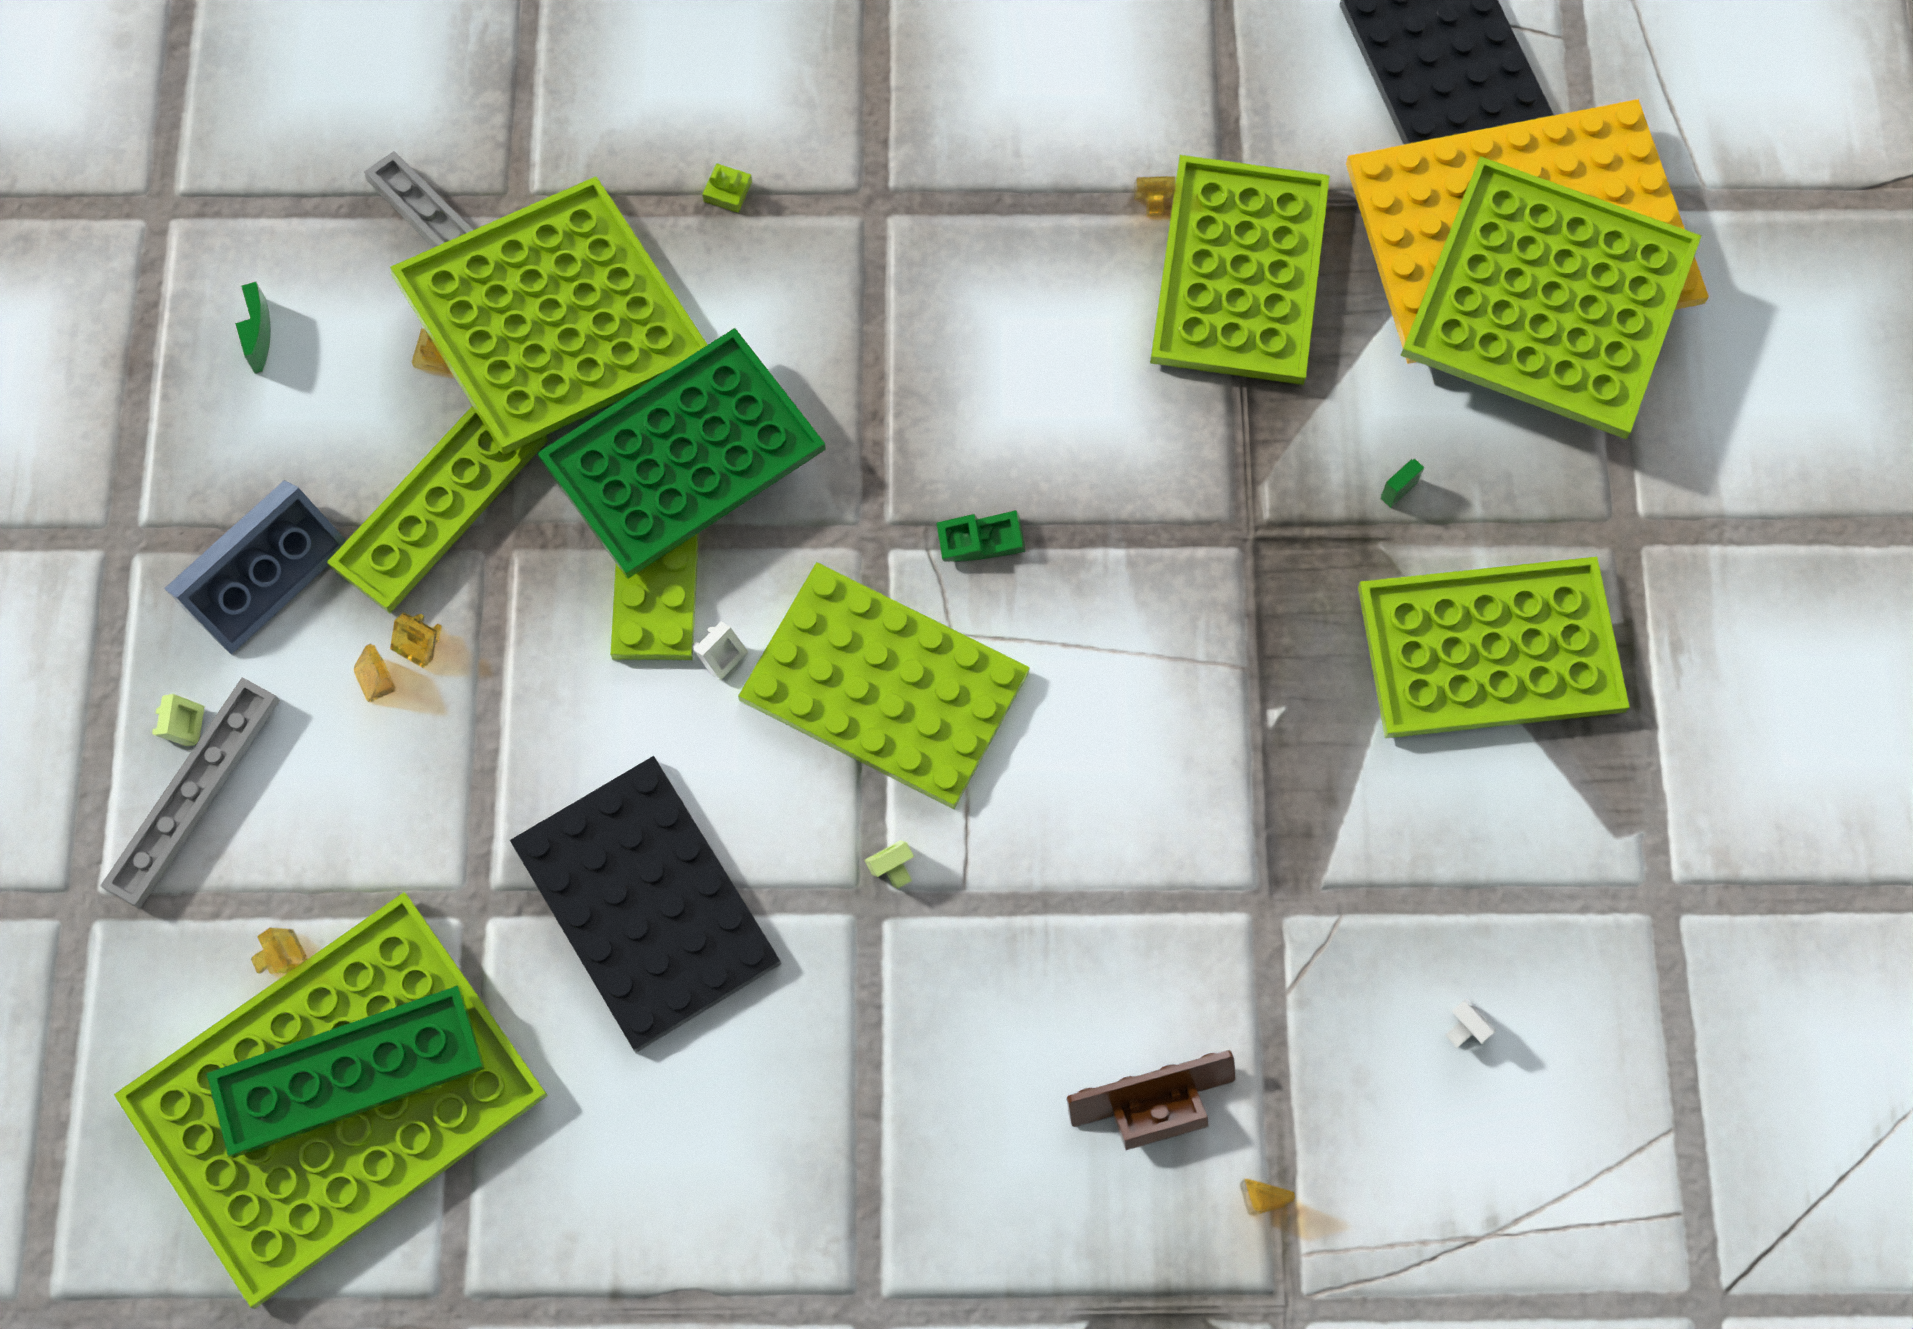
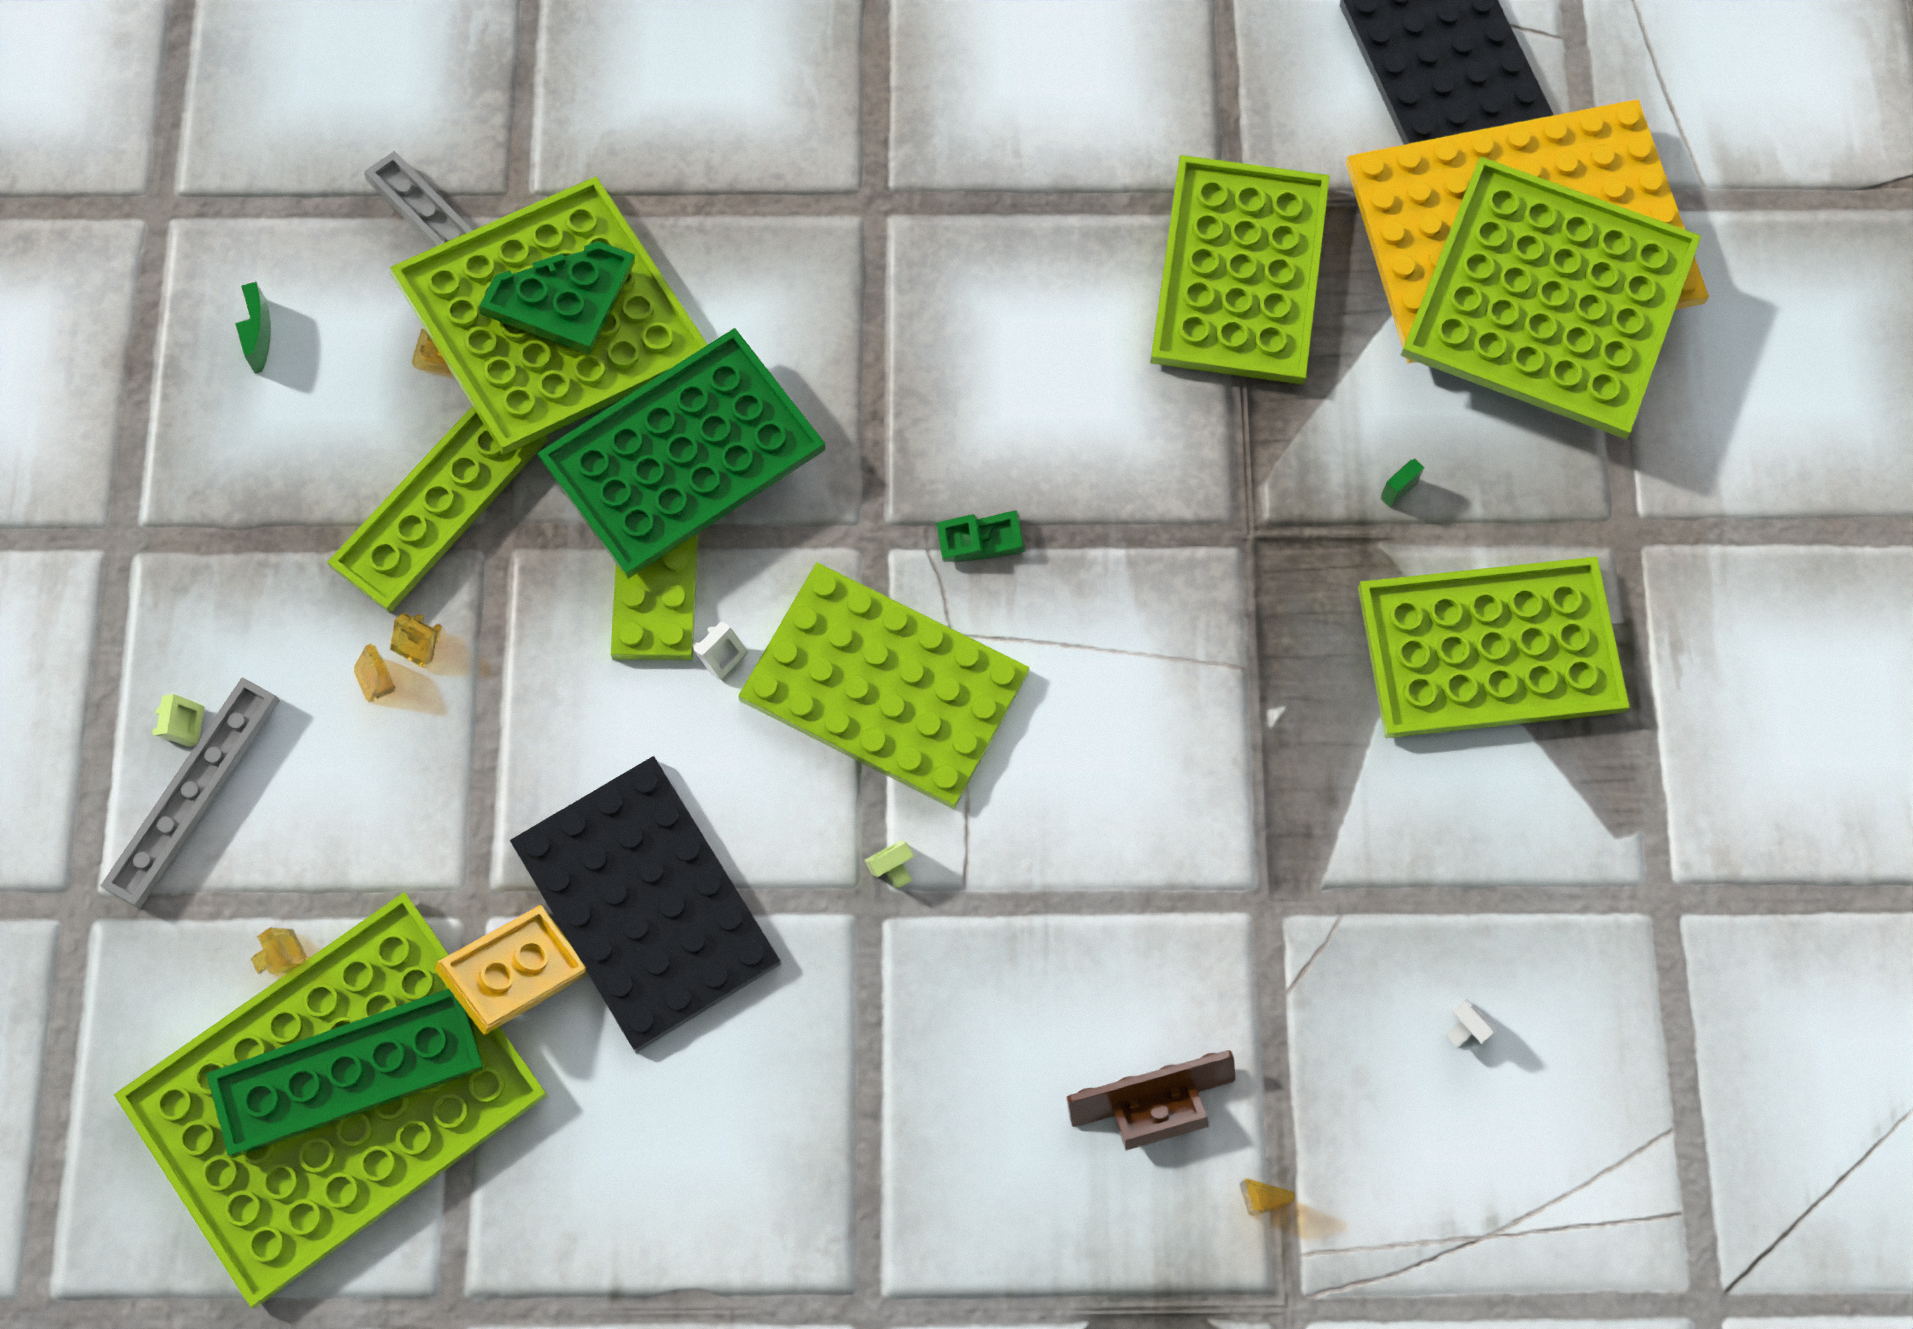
(257, 566): sand blue slope -> none
(511, 969): none -> yellow tile
(562, 295): none -> green plate
(727, 188): lime tile -> none
(1154, 191): clear yellow tile -> none

